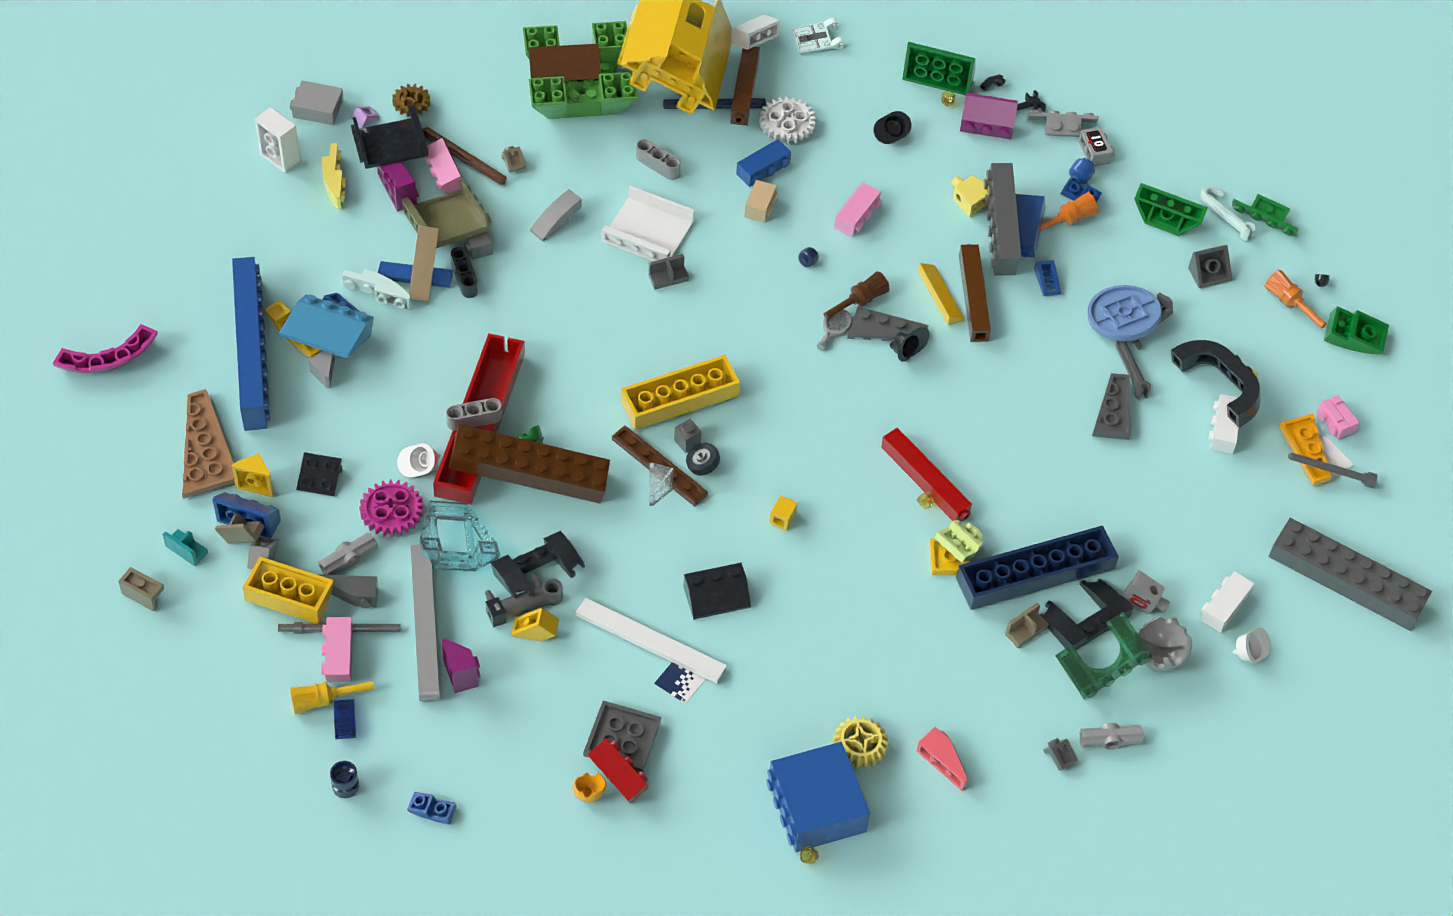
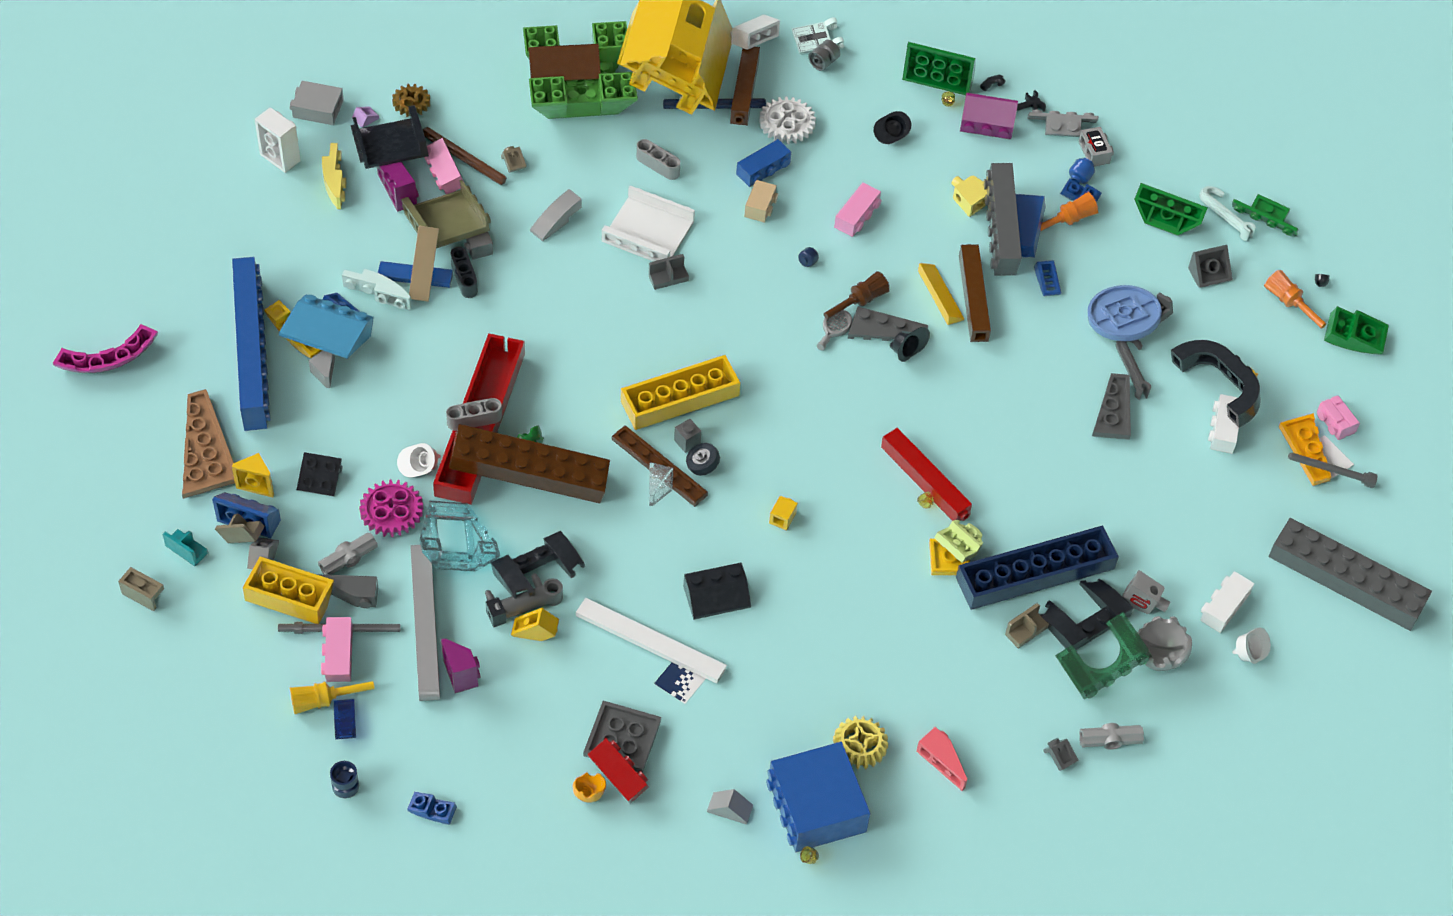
(730, 805): none -> light grey slope
(824, 55): none -> flat silver wheel

